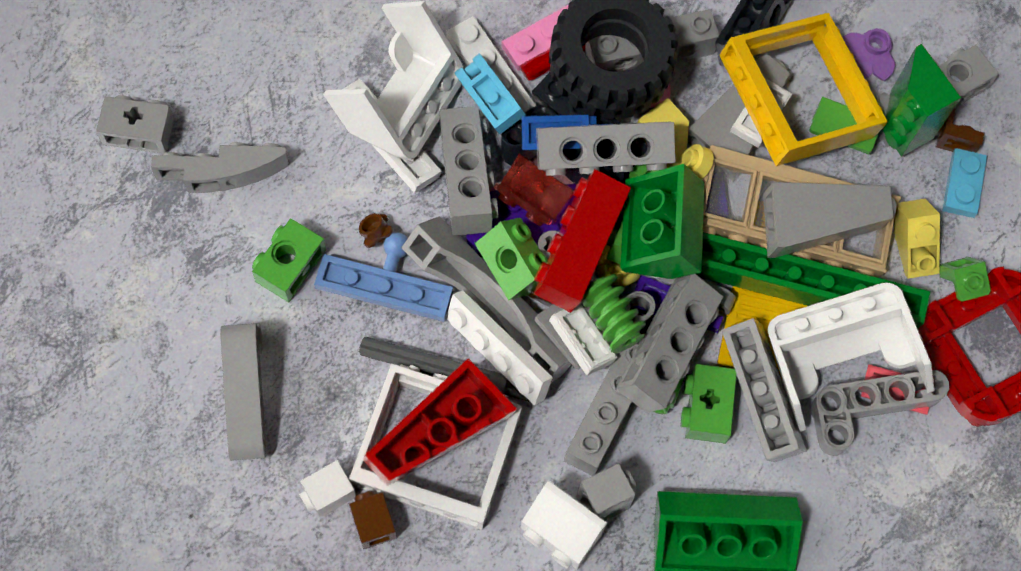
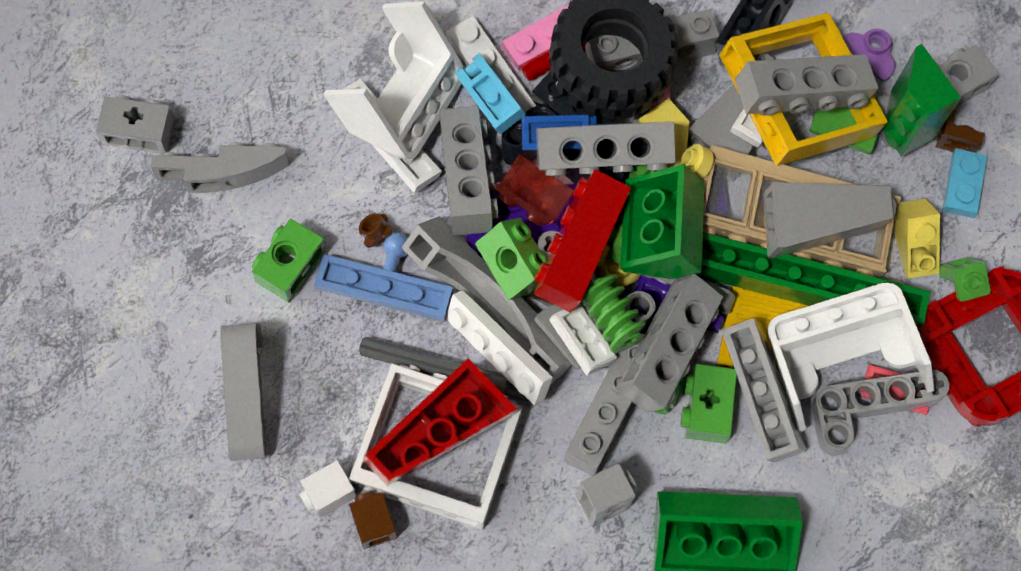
(562, 526): white slope -> none
(806, 84): none -> light grey brick

